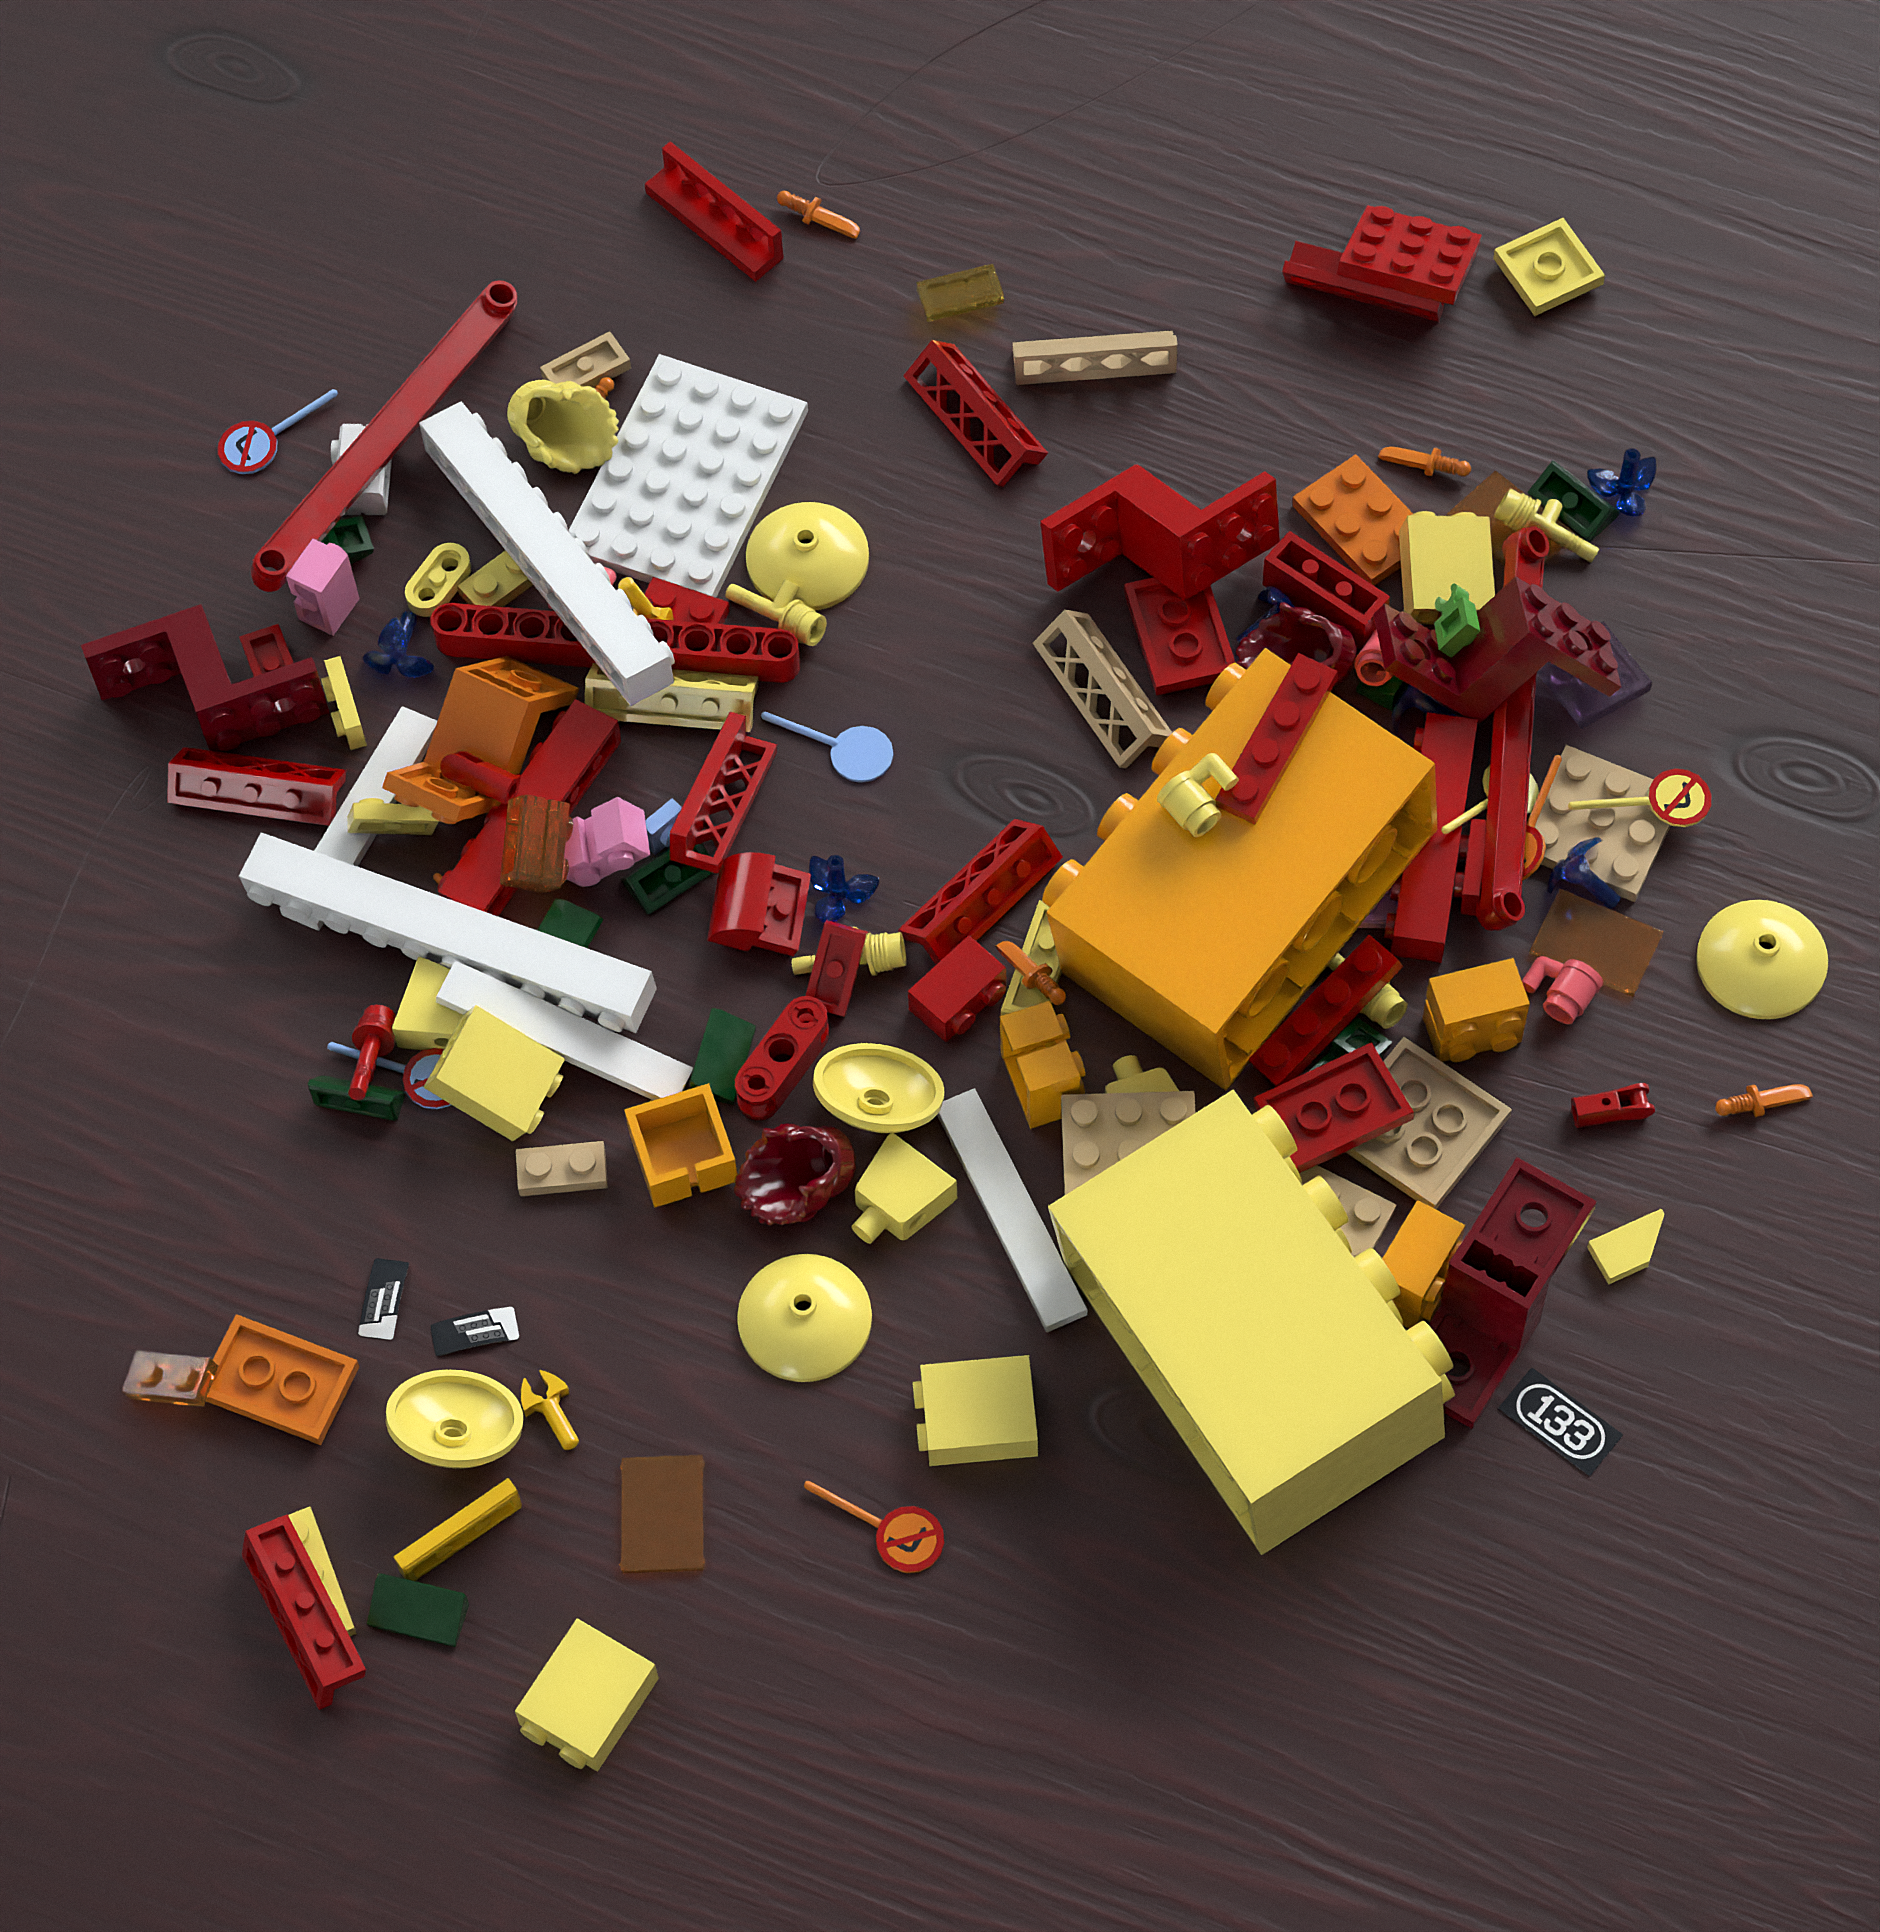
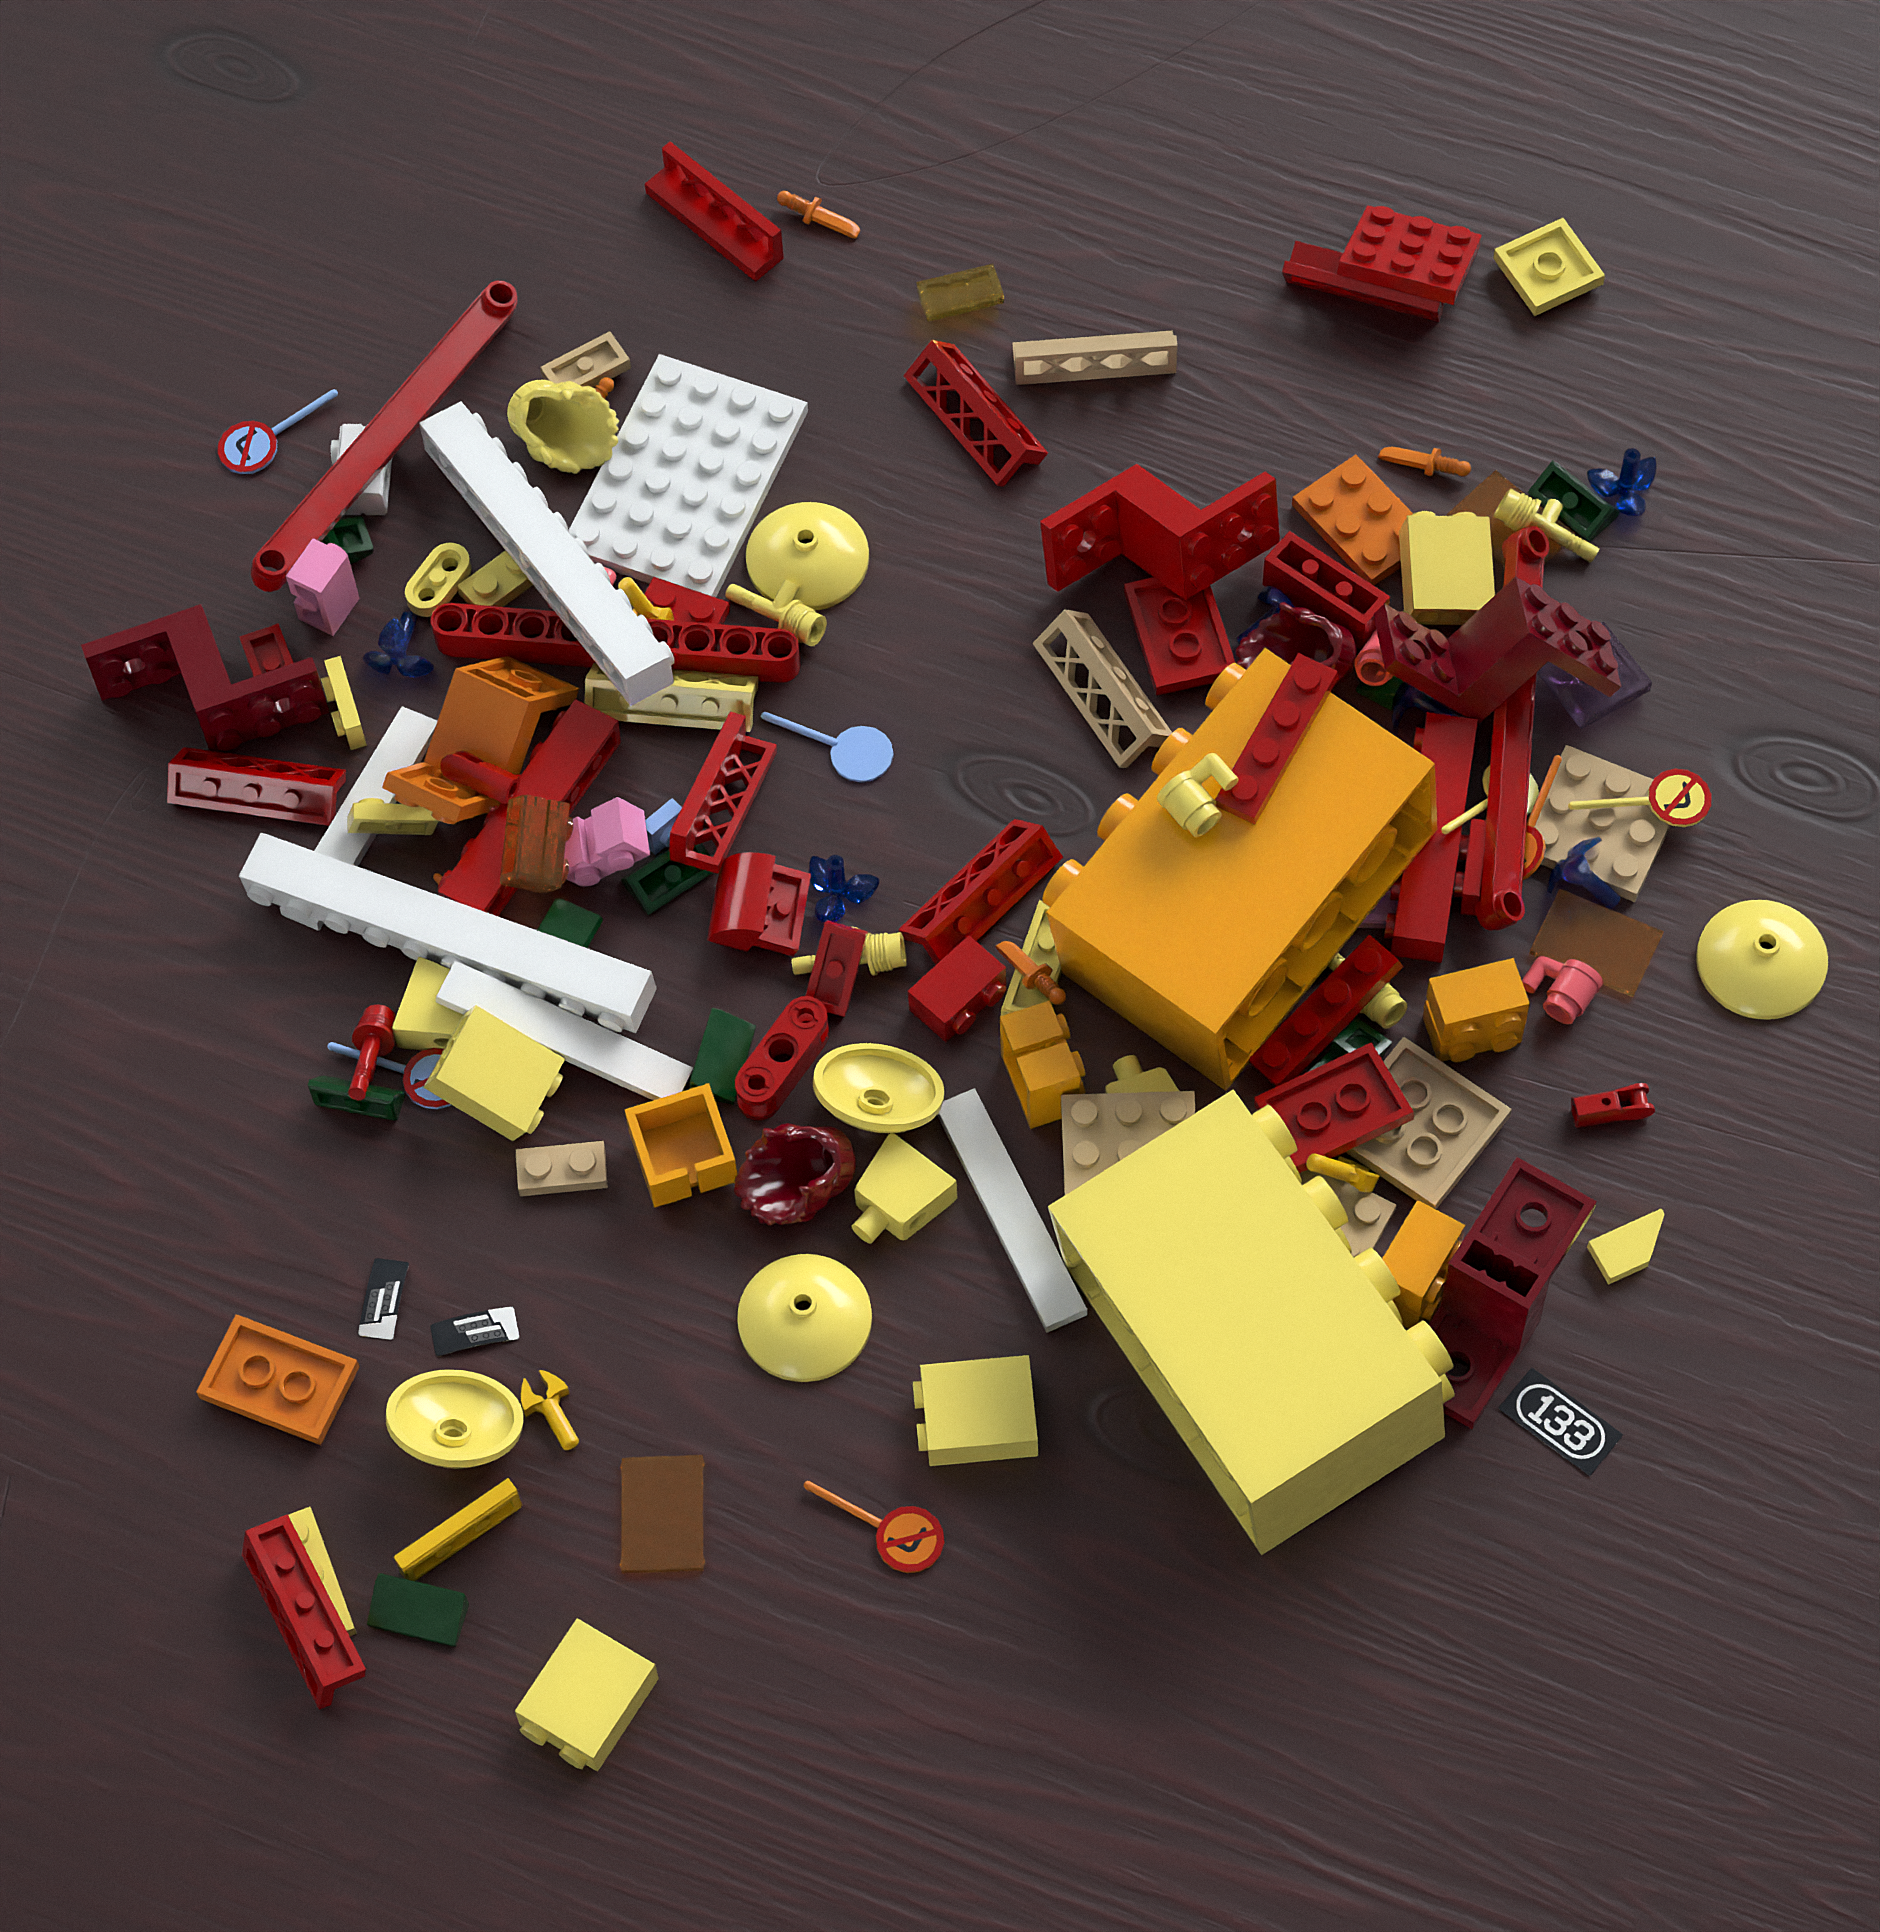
(170, 1378): clear orange plate -> none
(1345, 1170): none -> yellow bar
(1458, 621): bright green plate -> none
(1760, 1100): orange piece -> none

